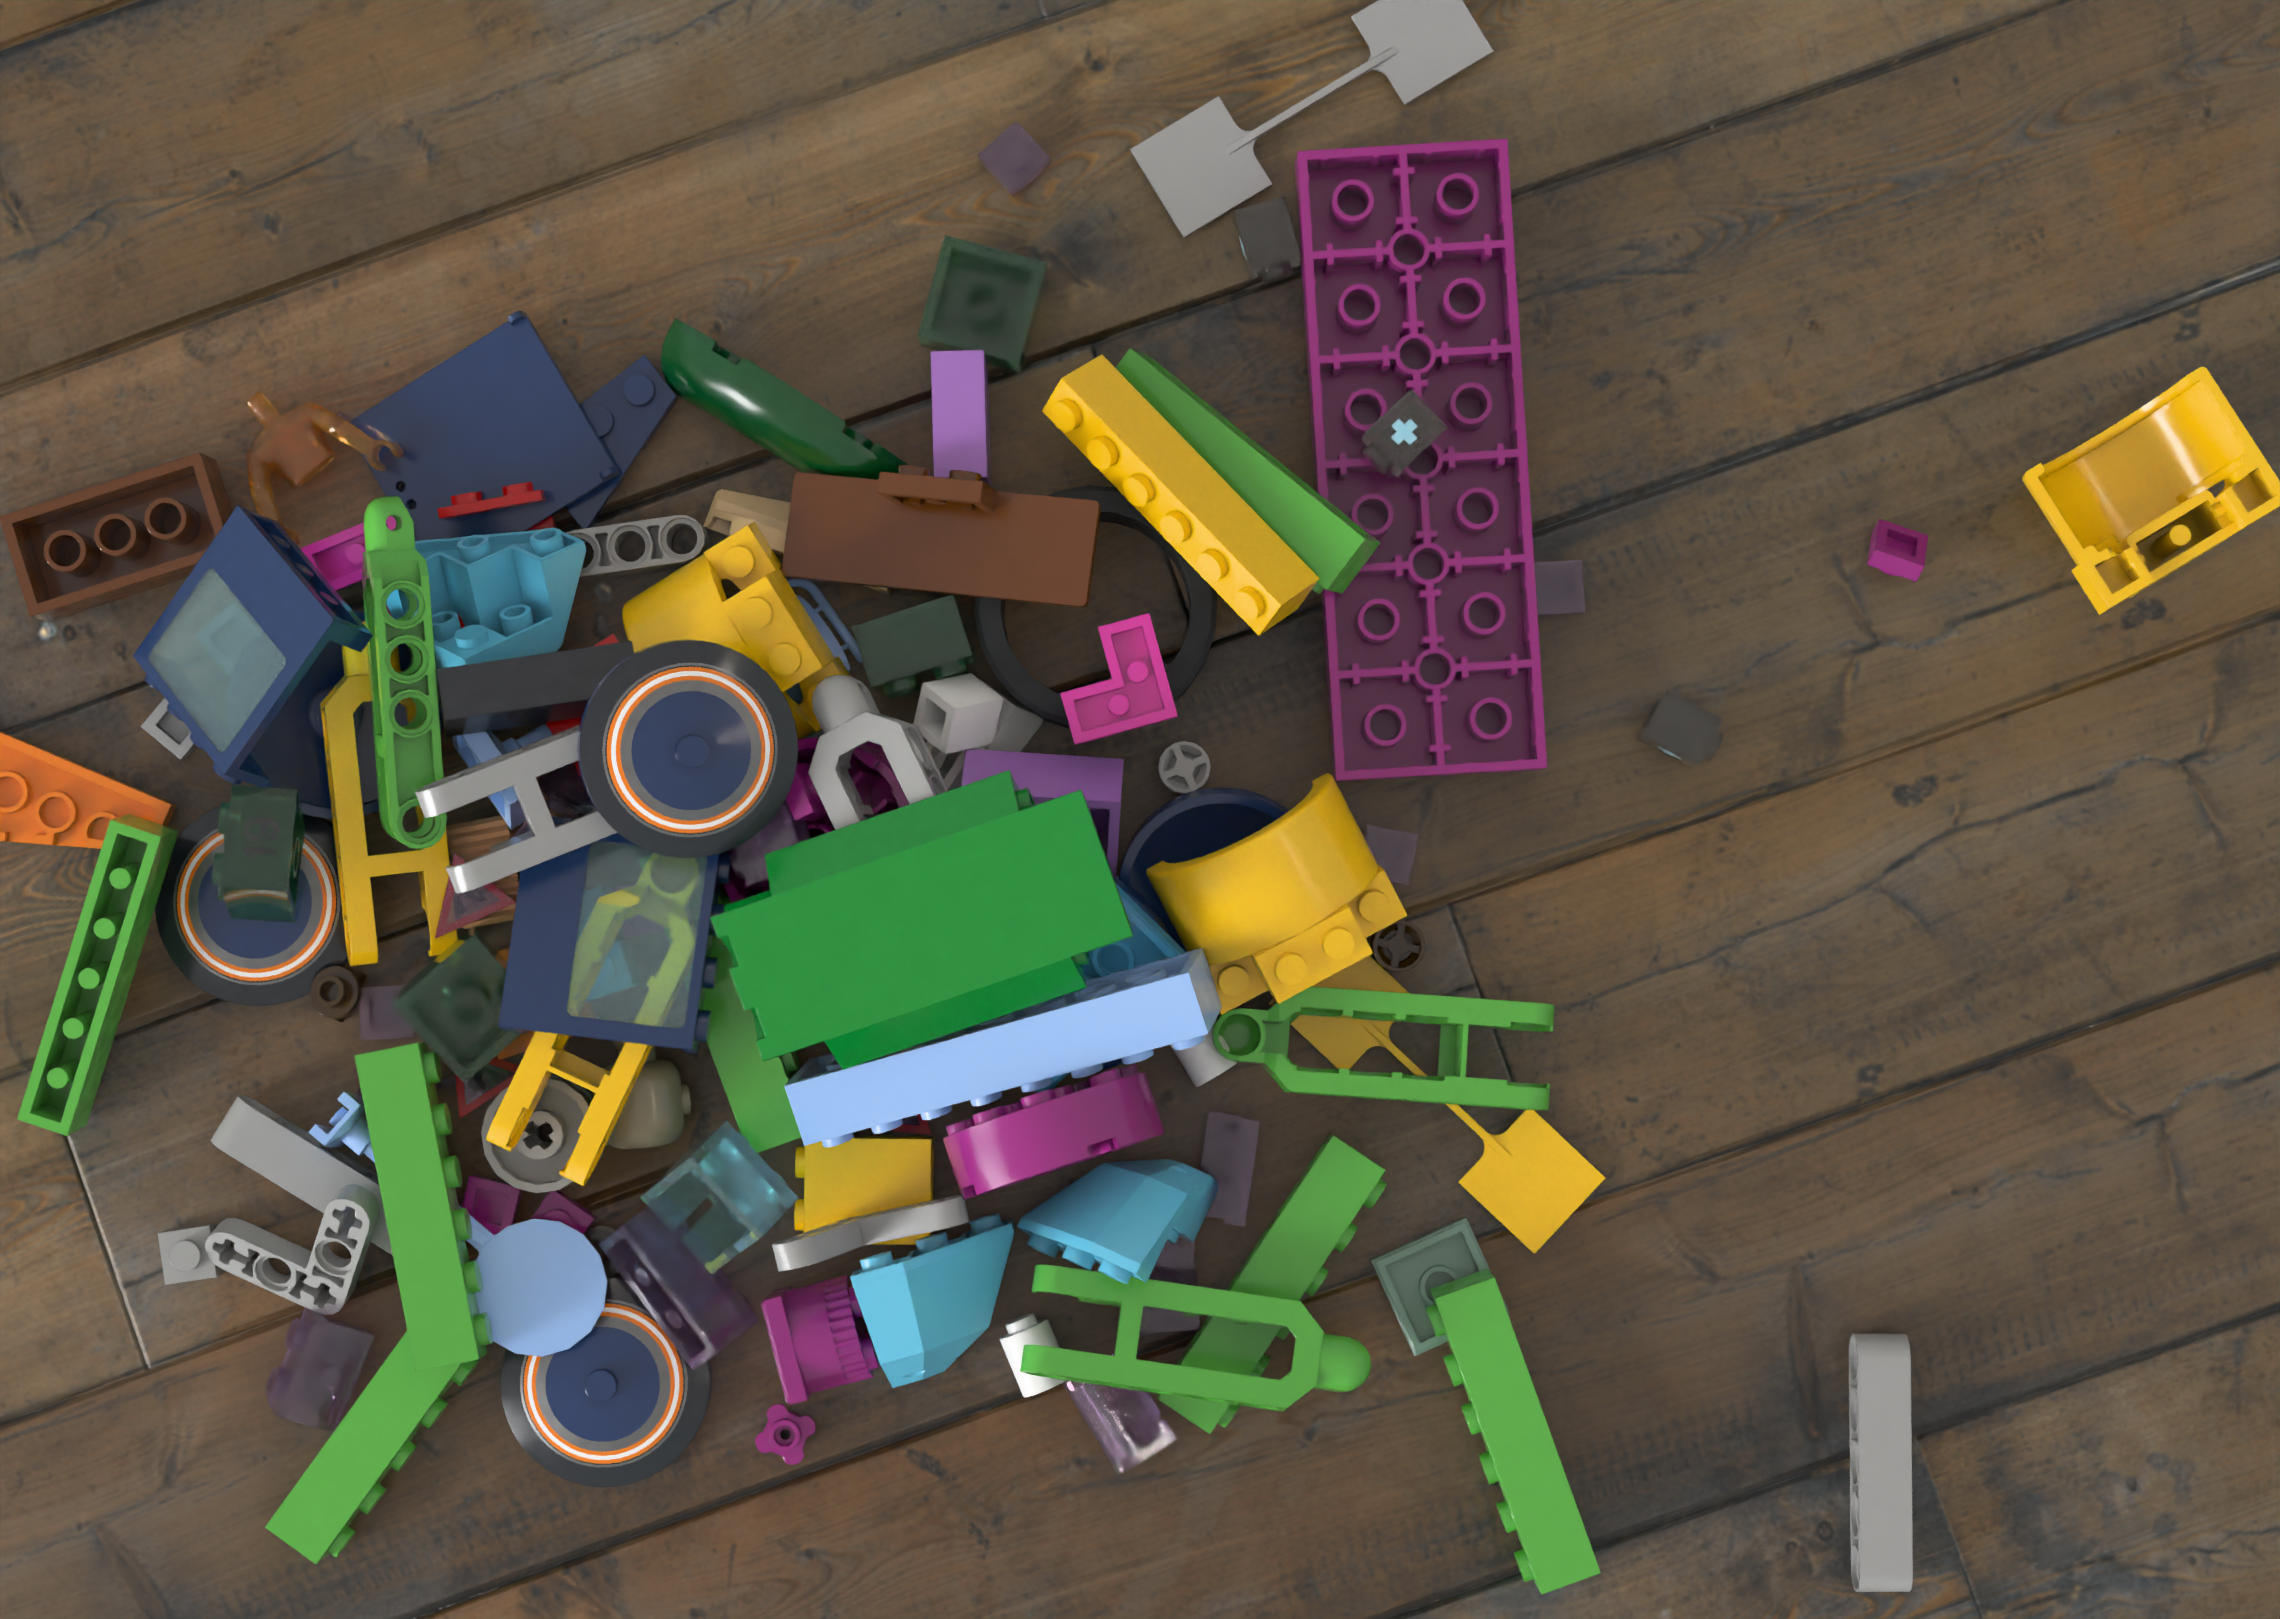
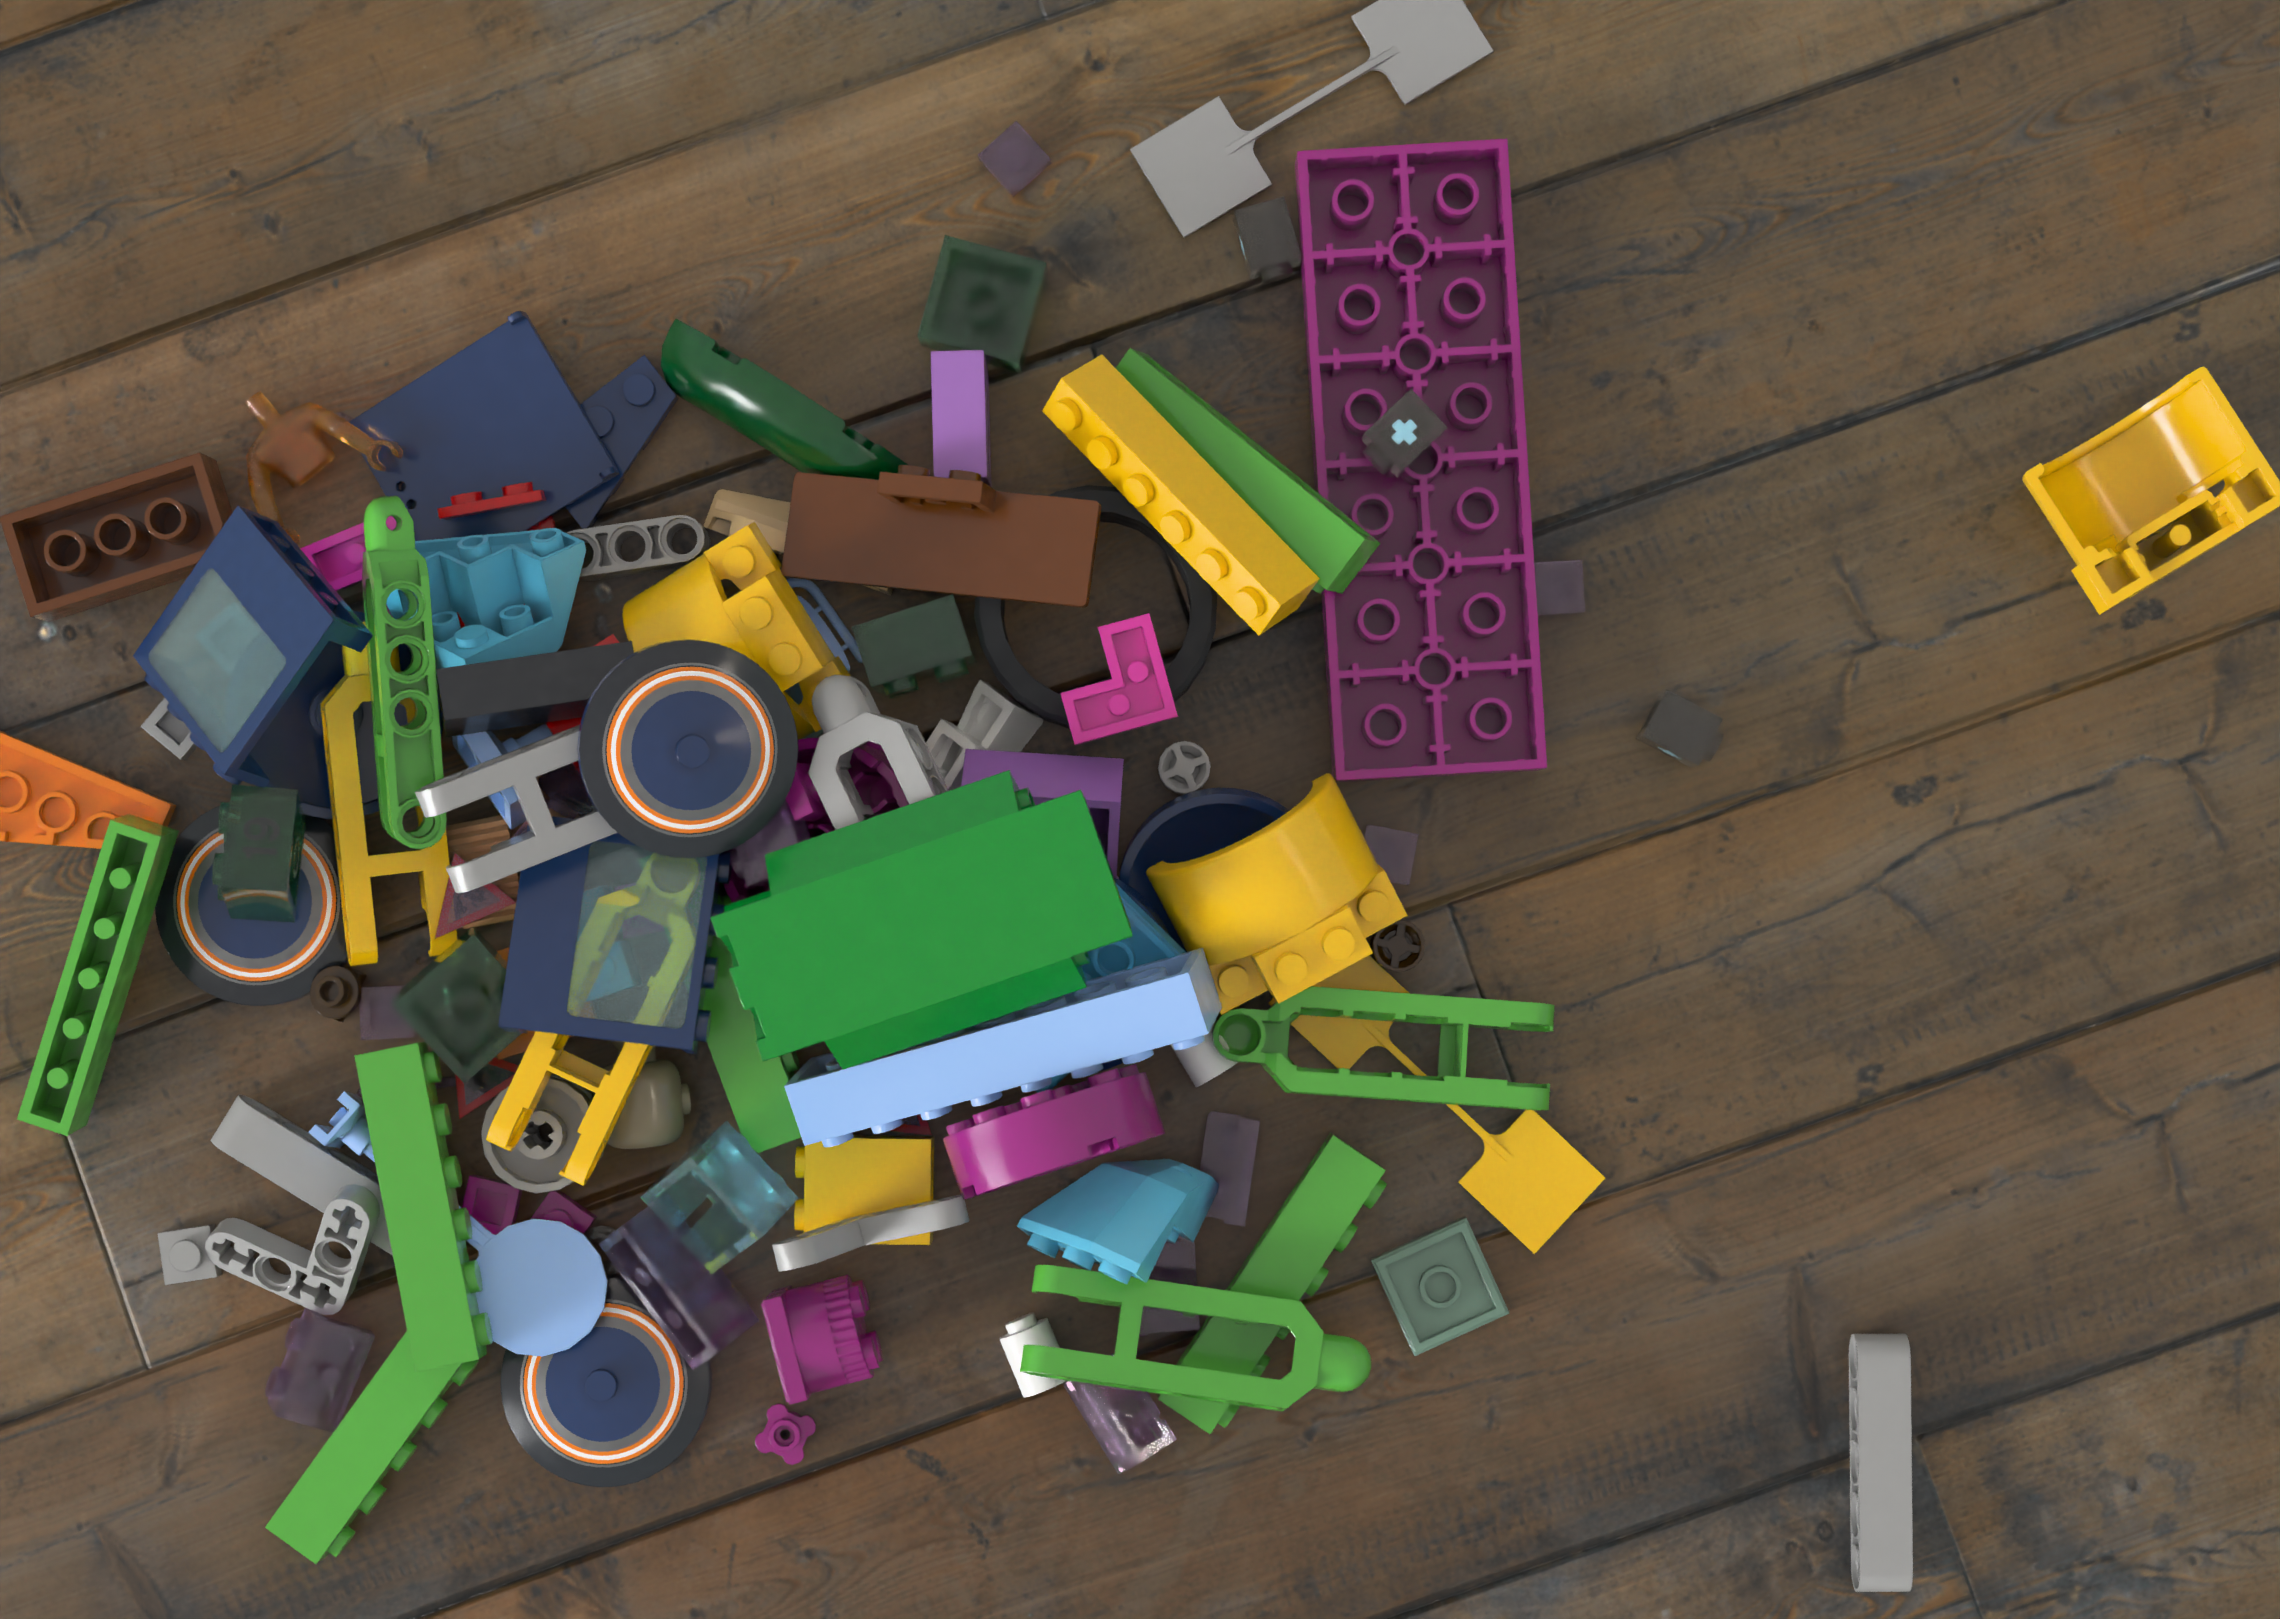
(934, 1299): medium azure brick -> none
(958, 713): white brick -> none
(1513, 1430): bright green brick -> none
(1897, 550): magenta plate -> none

